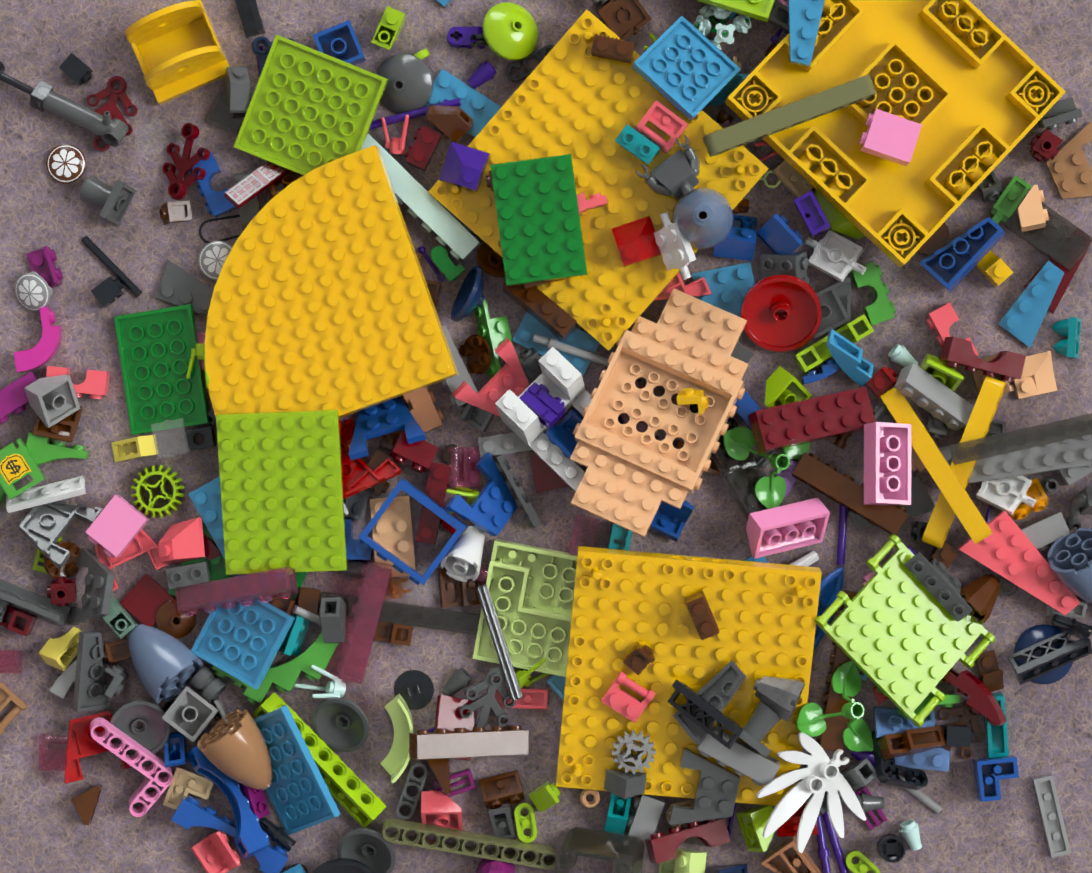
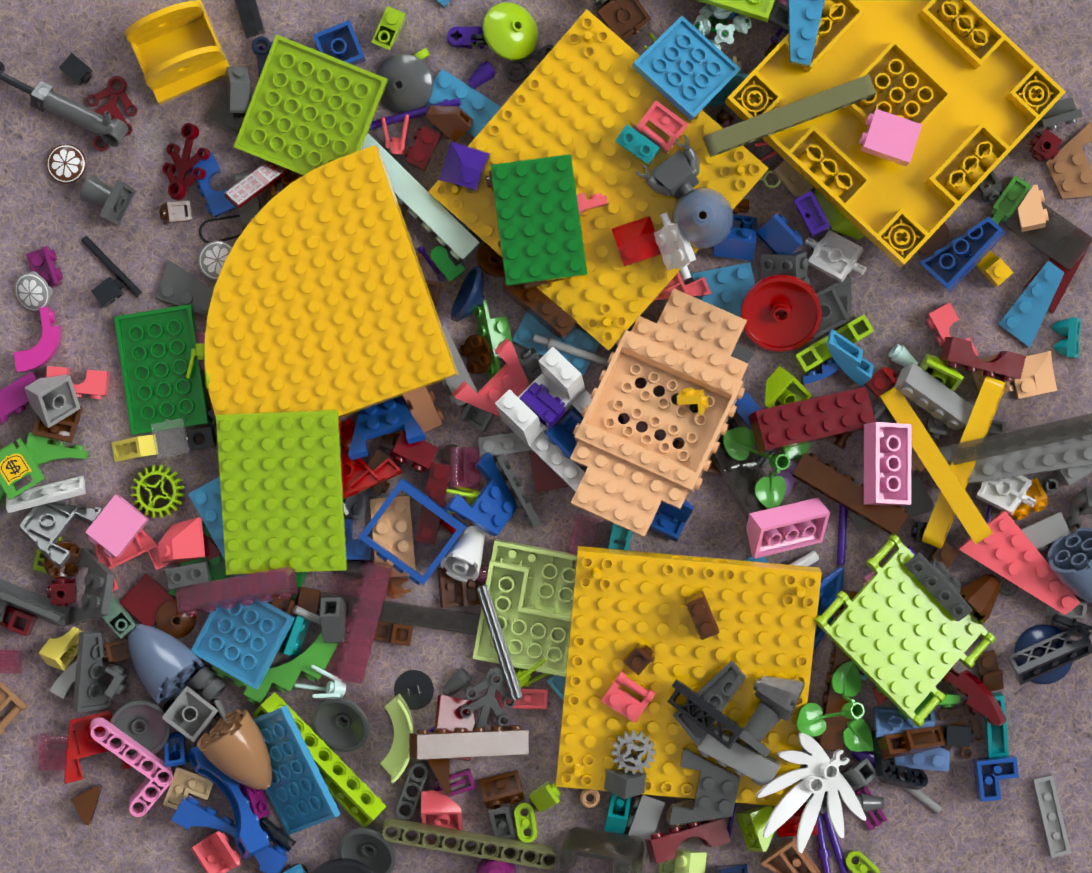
(612, 48): reddish brown brick -> none
(881, 308): bright green arch -> none
(891, 848): black wheel -> none
(911, 834): light aqua cone -> none

